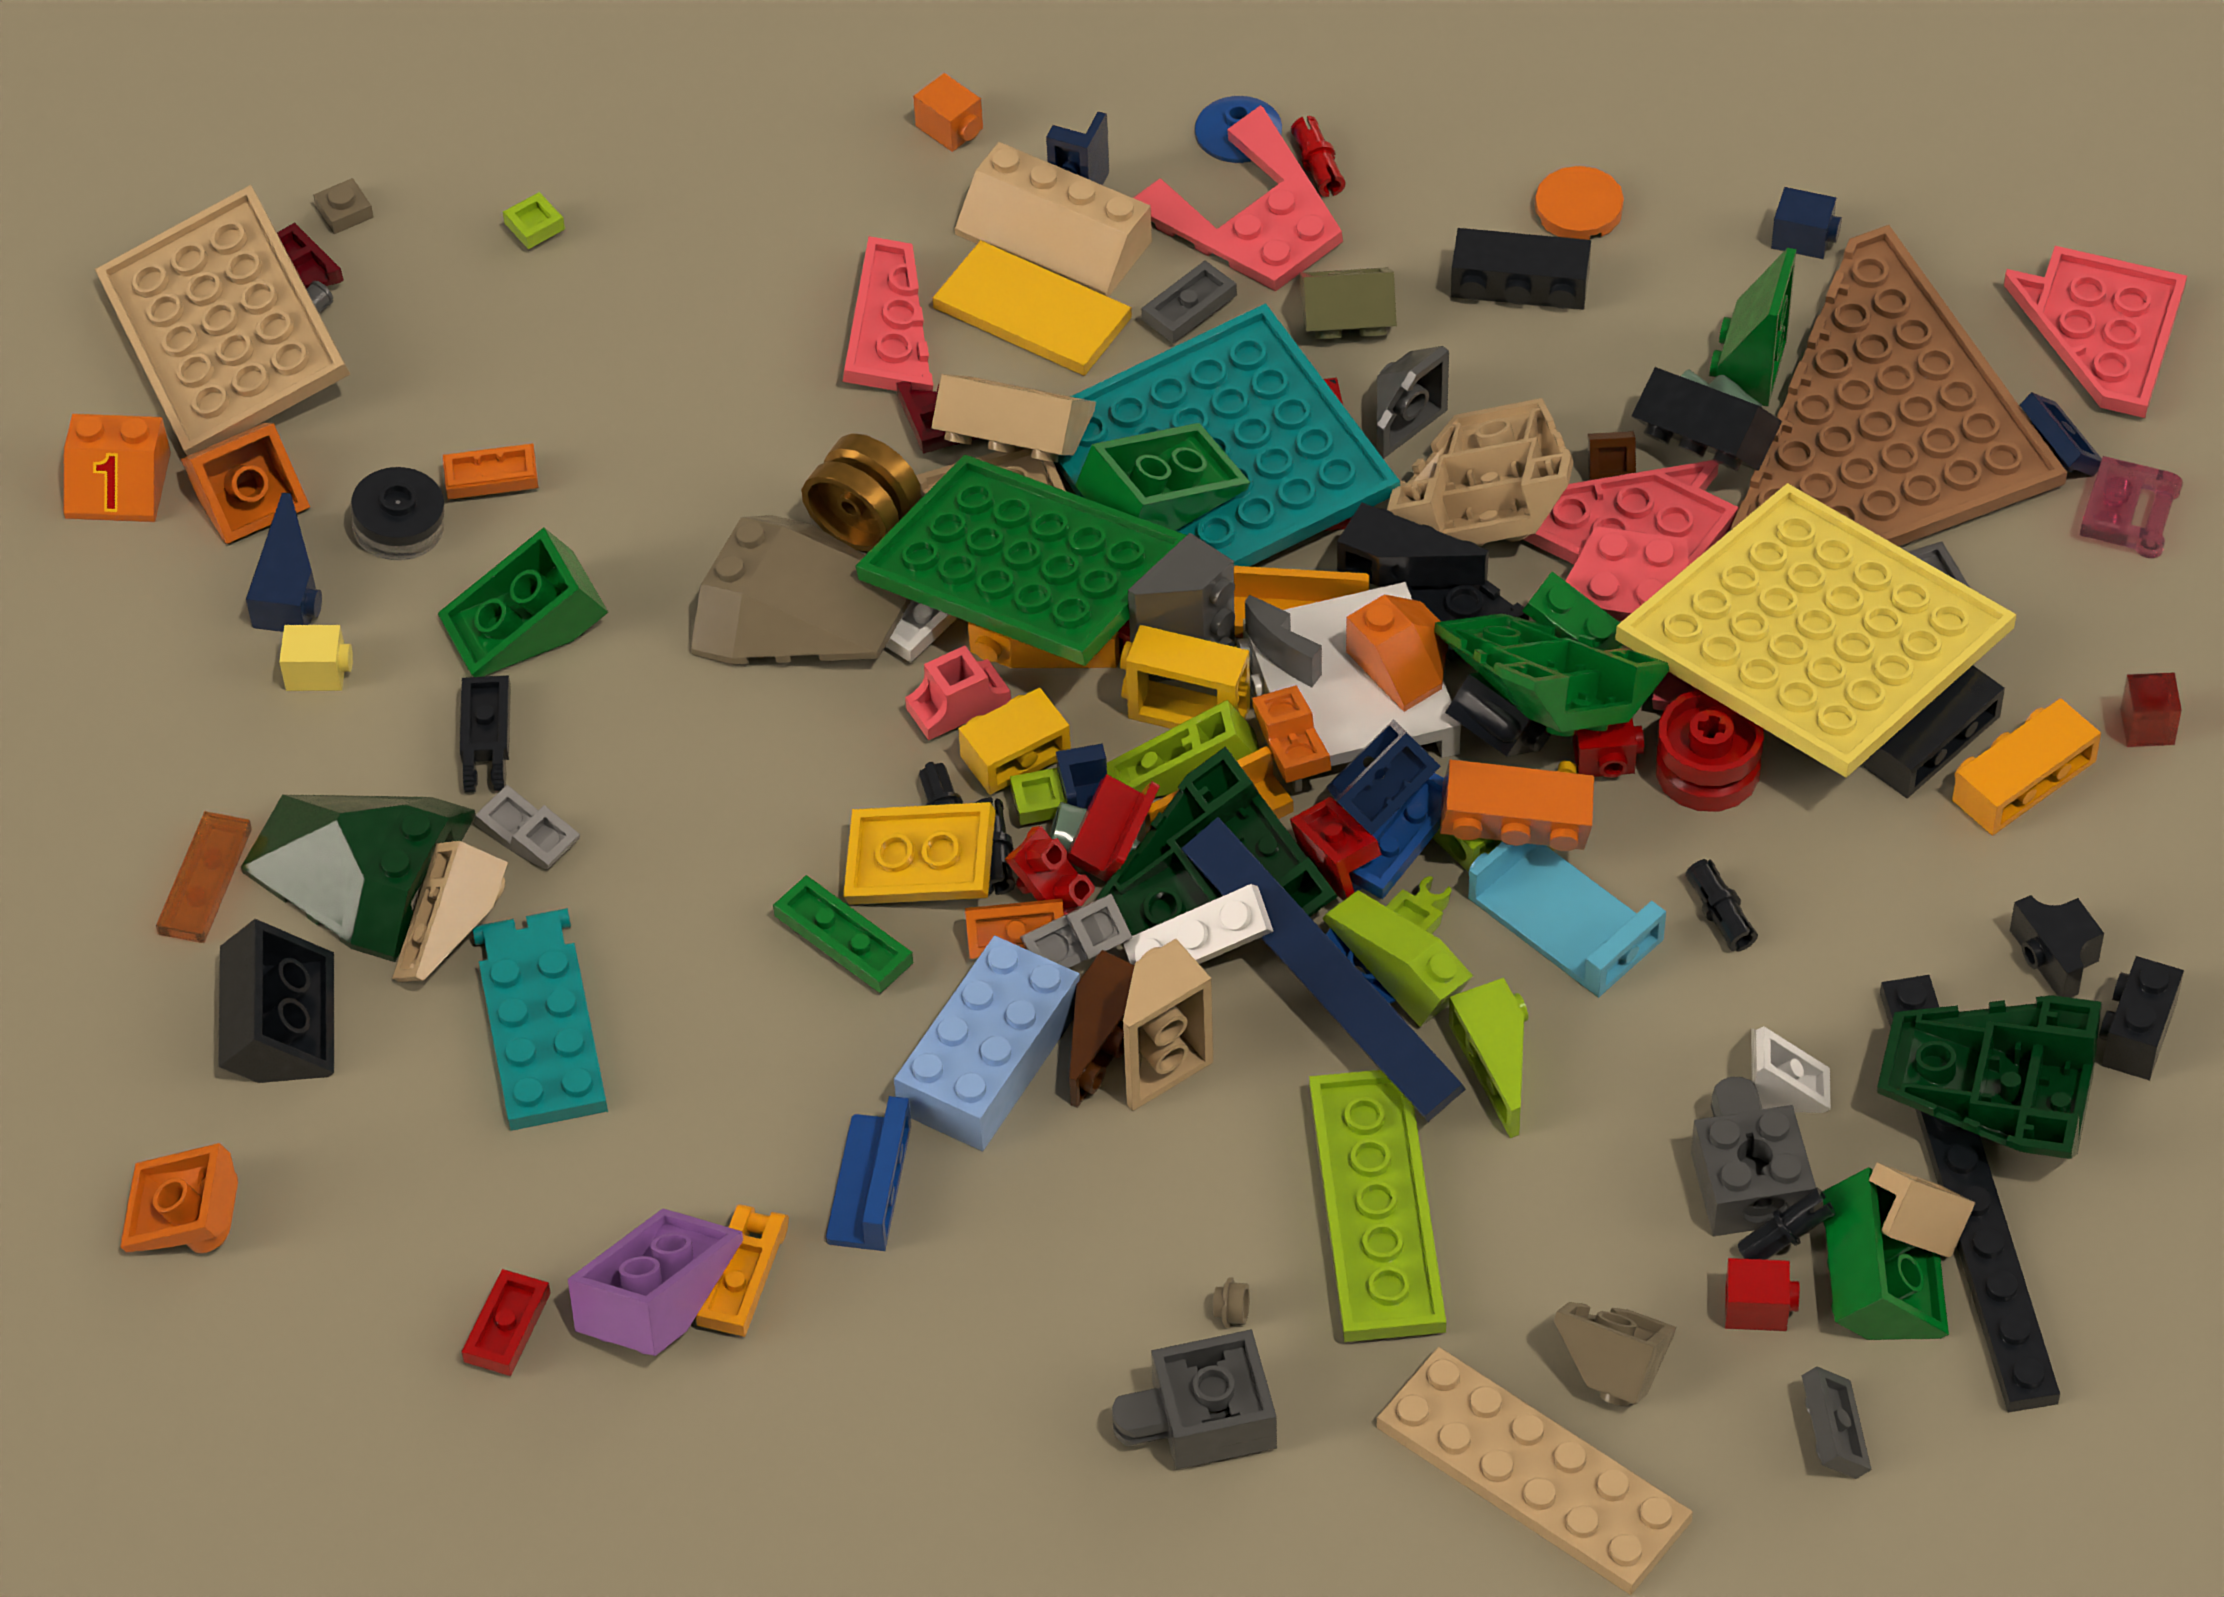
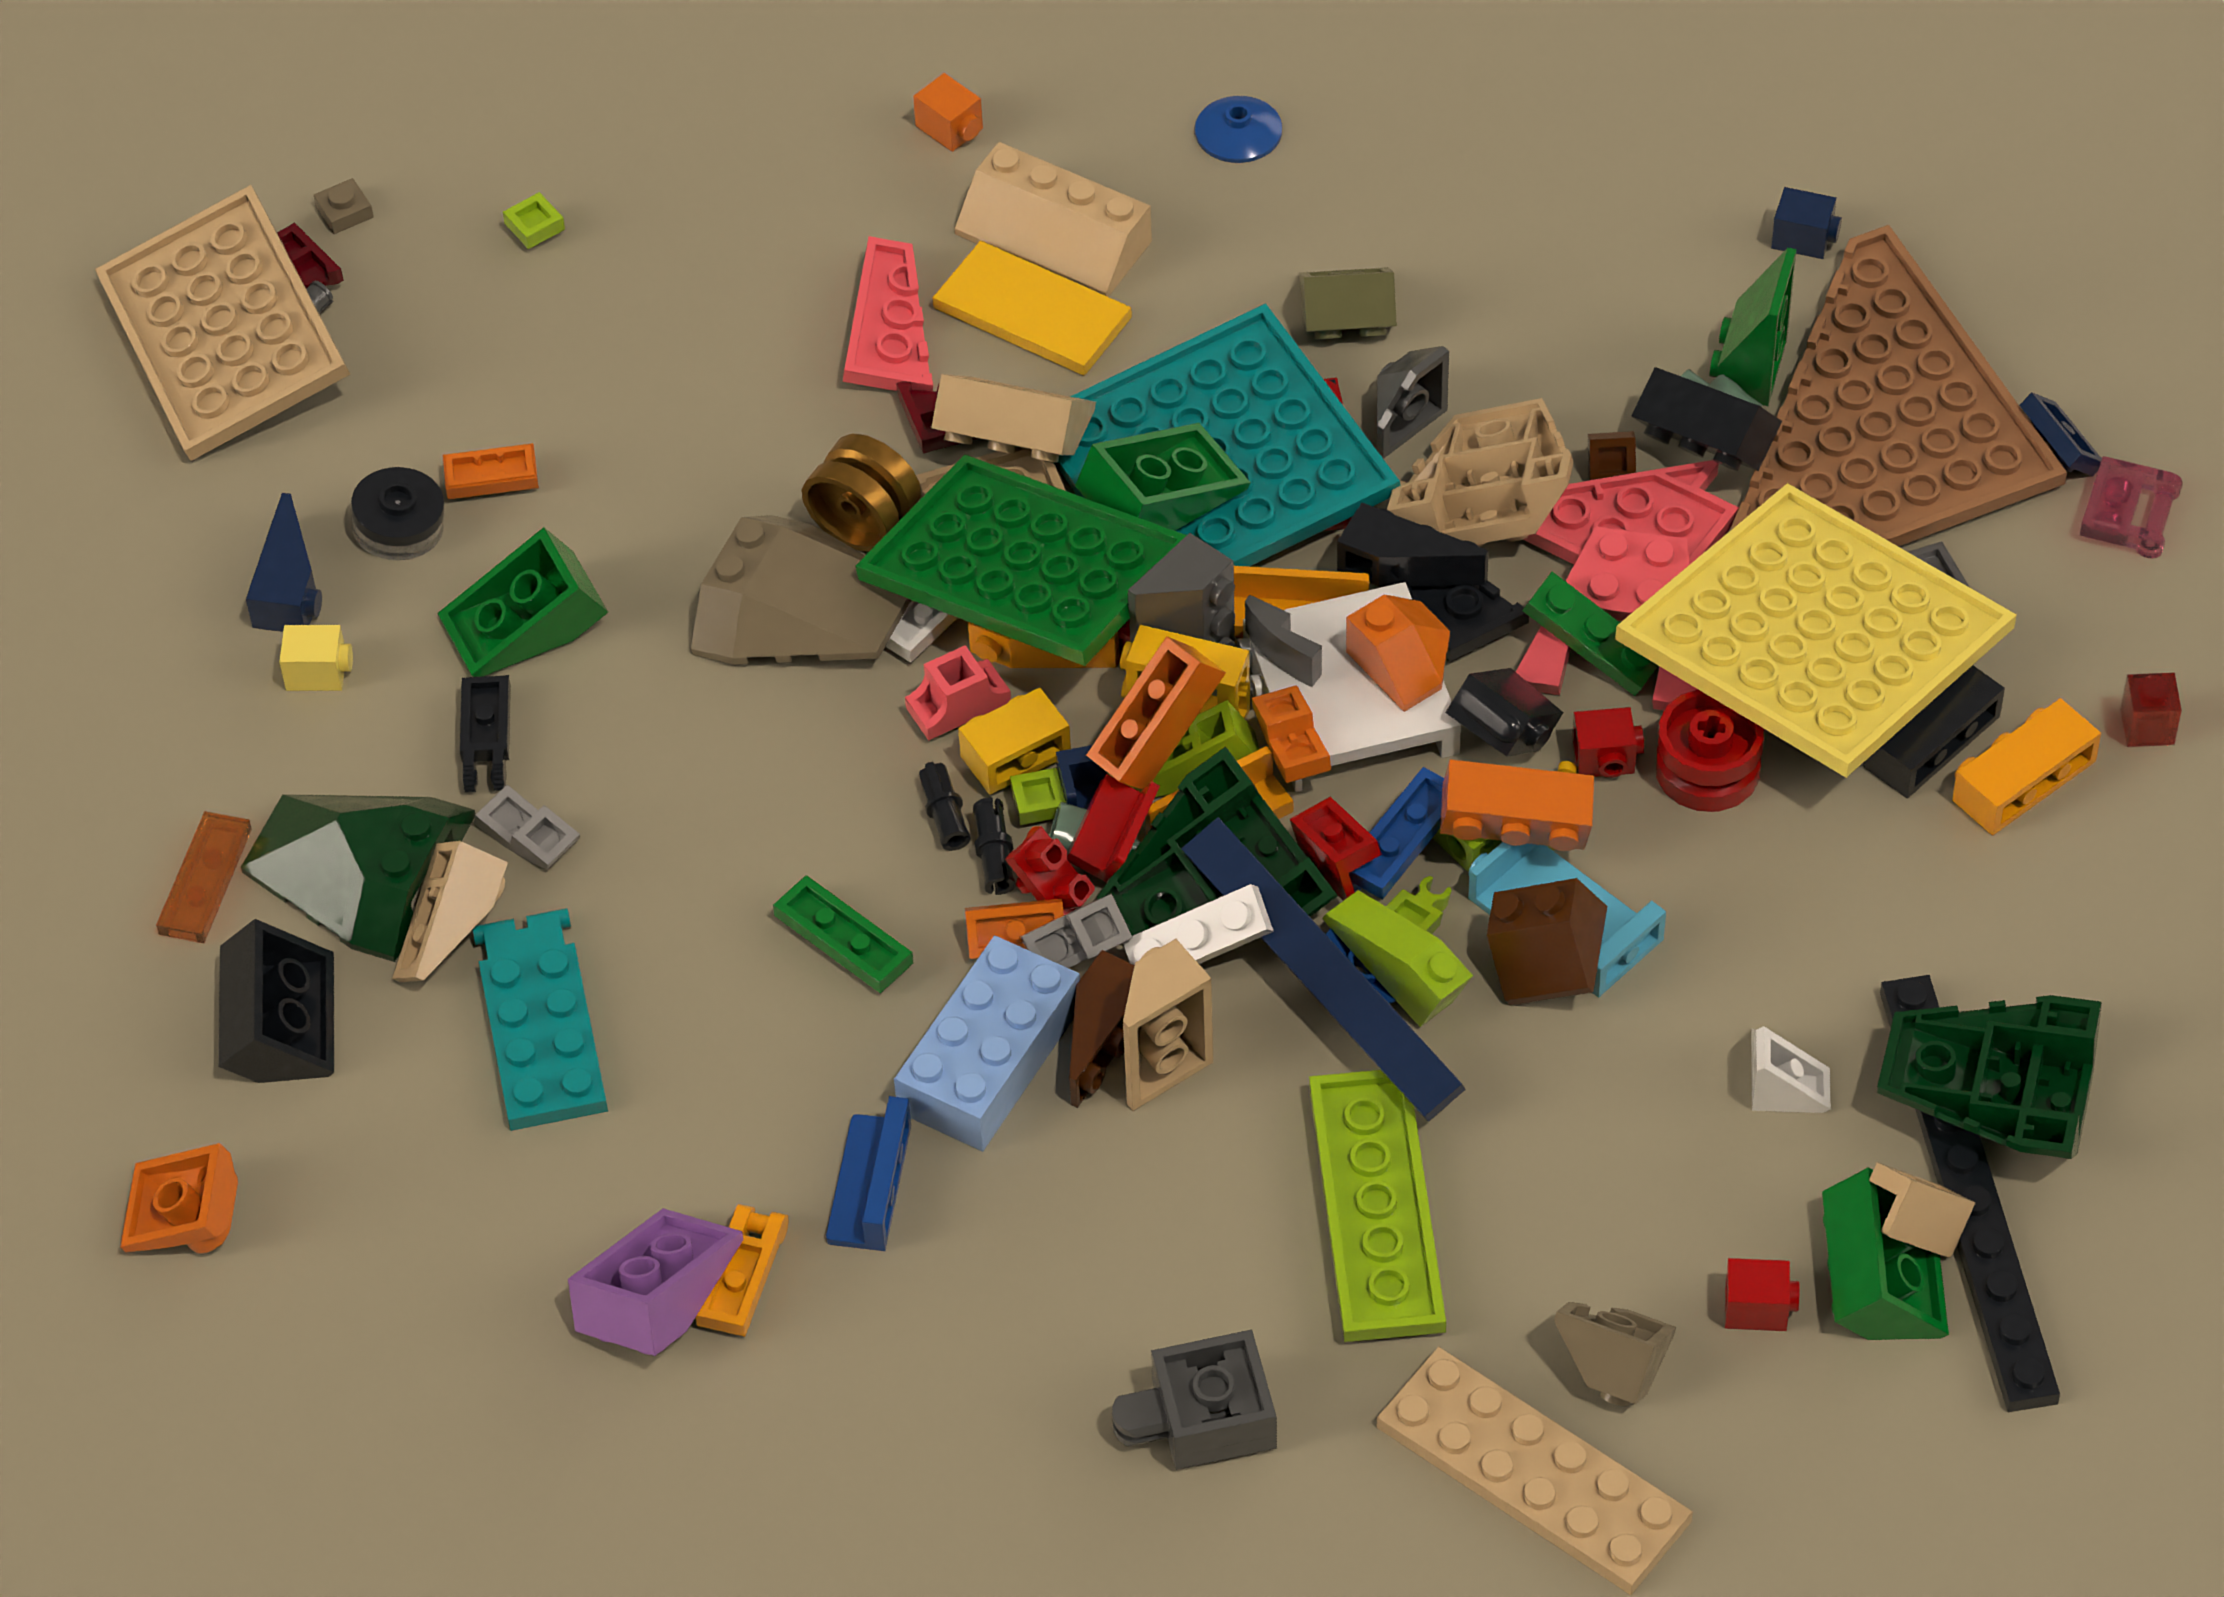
(114, 467): orange slope -> none
(243, 481): orange slope -> none
(506, 1322): red plate -> none
(919, 853): yellow plate -> none
(1081, 152): dark blue panel -> none
(1156, 713): none -> orange brick
(1189, 301): dark grey plate -> none
(1232, 1302): dark tan plate -> none
(1271, 236): coral wing -> none
(1318, 156): red pin -> none
(1388, 782): dark blue window -> none
(1491, 1034): lime slope -> none
(1520, 268): black brick -> none
(1546, 940): none -> reddish brown slope
(1555, 678): green wedge -> none
(1579, 202): orange tile -> none
(1721, 905): black pin -> none
(1748, 1159): dark grey brick -> none
(1786, 1227): black axle -> none
(1836, 1422): dark grey plate -> none
(2057, 941): black brick -> none
(2104, 322): coral wing -> none
(2142, 1017): black brick -> none

